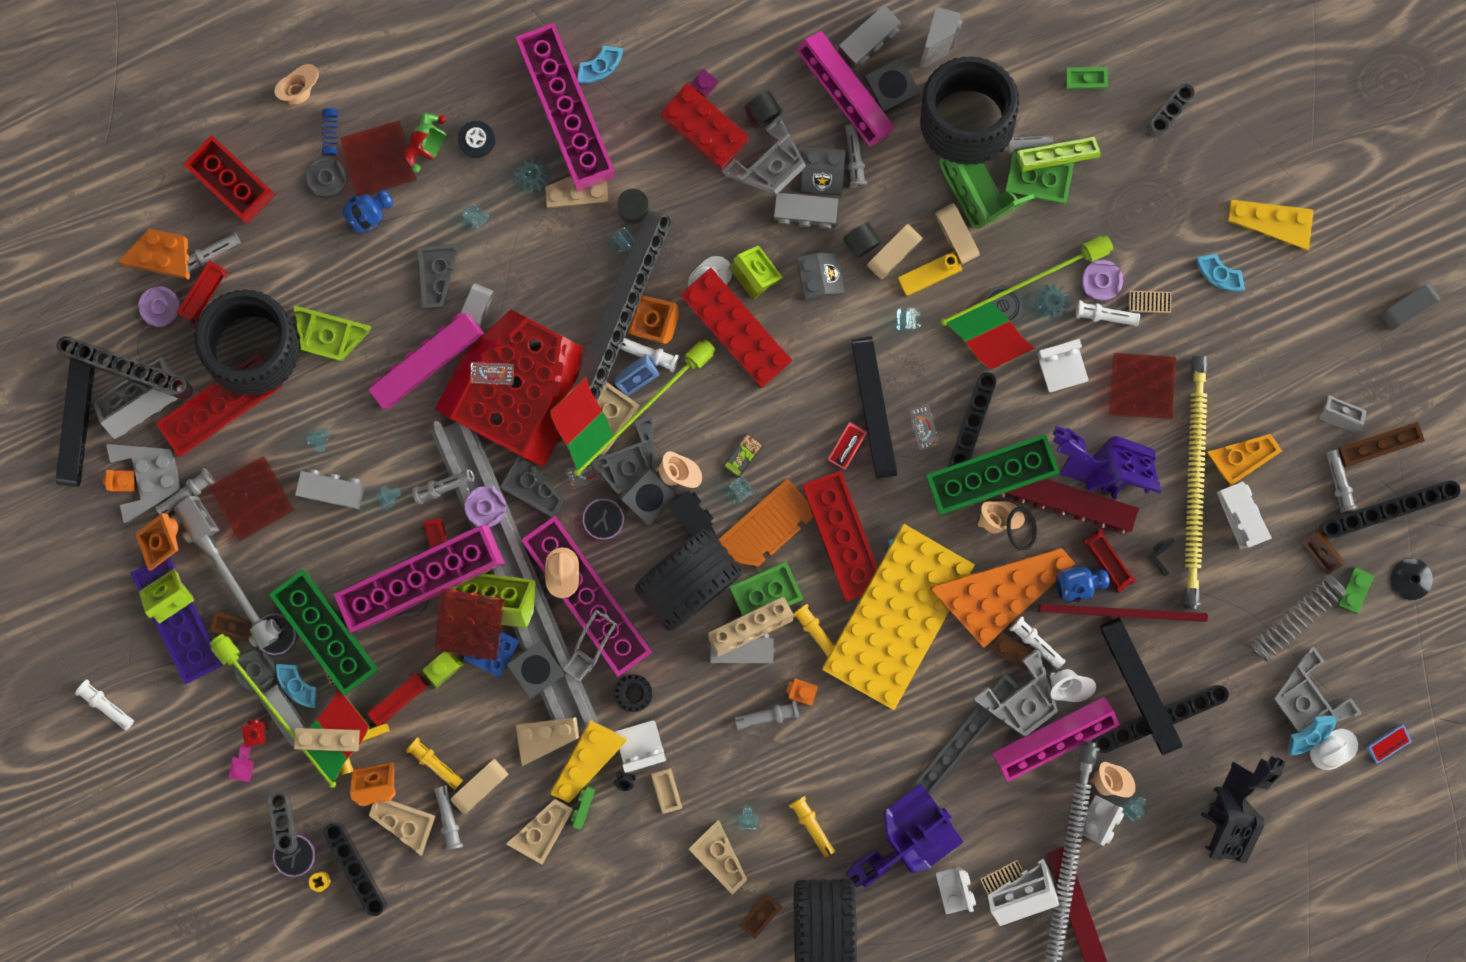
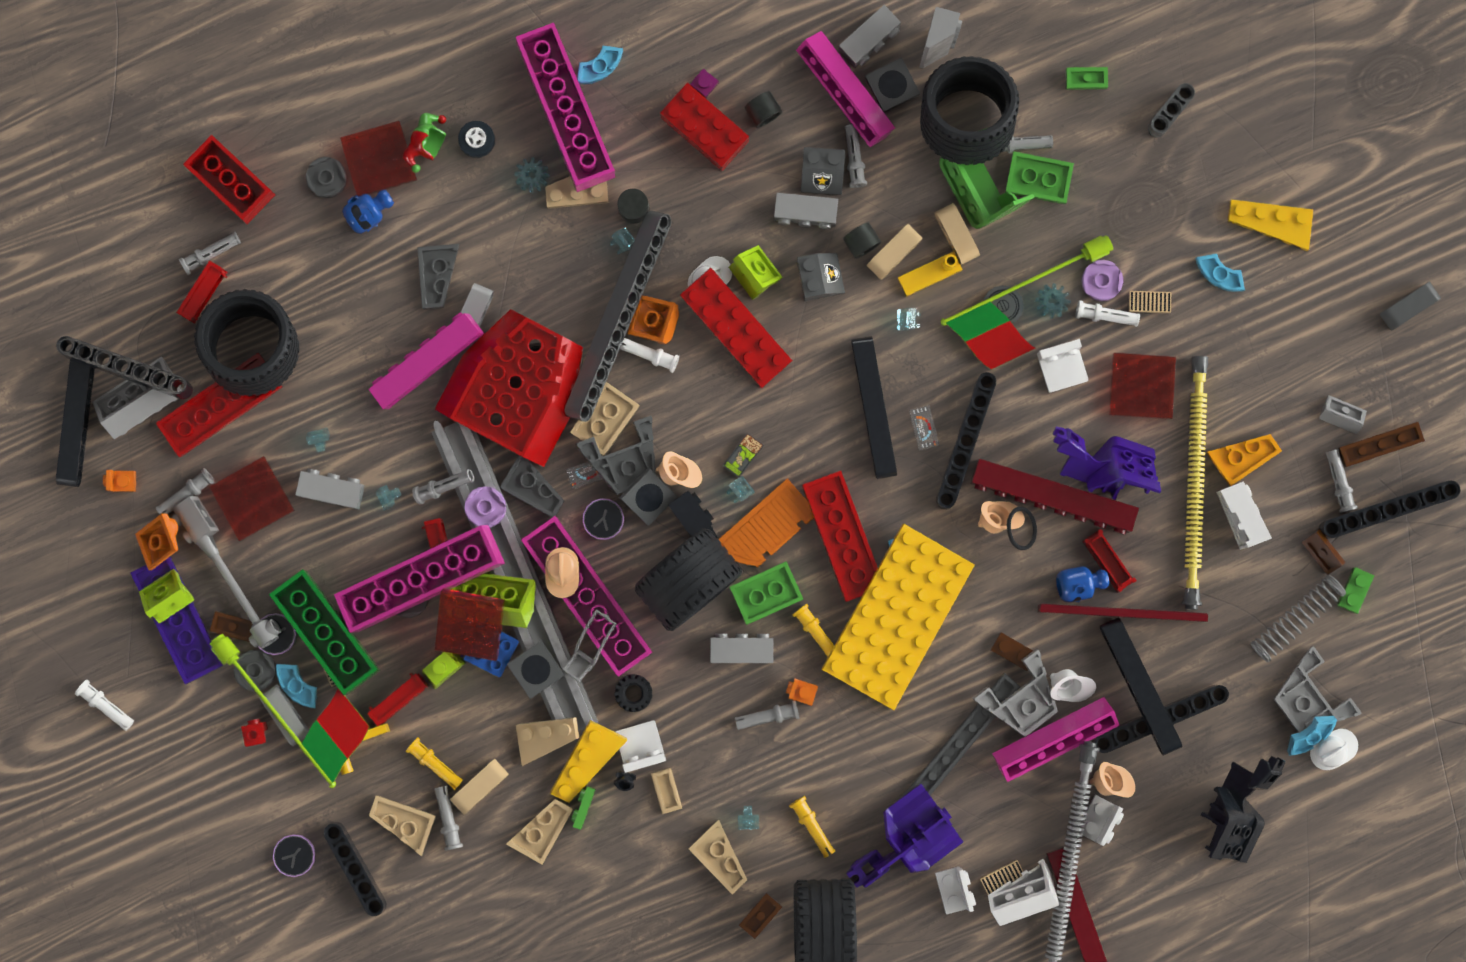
(155, 476): light grey wing -> none
(159, 253): orange wing -> none
(159, 306): lavender tile -> none
(241, 766): dark pink plate -> none
(288, 830): dark grey beam -> none
(297, 85): light nougat piece -> none
(314, 884): yellow bush -> none
(326, 739): tan plate -> none
(328, 334): lime wing -> none
(329, 113): blue piece -> none
(373, 784): orange slope -> none
(475, 216): clear light blue tile -> none
(492, 373): clear tile -> none
(585, 424): flag -> none
(636, 376): medium blue slope -> none
(750, 626): tan brick -> none
(775, 167): light grey wing -> none
(847, 445): slope -> none
(992, 474): green brick -> none
(996, 597): orange wing -> none
(1030, 636): white pin -> none
(1058, 154): lime tile -> none
(1134, 809): clear light blue tile -> none
(1158, 549): black bracket -> none
(1388, 743): slope -> none
(1402, 581): black dish -> none

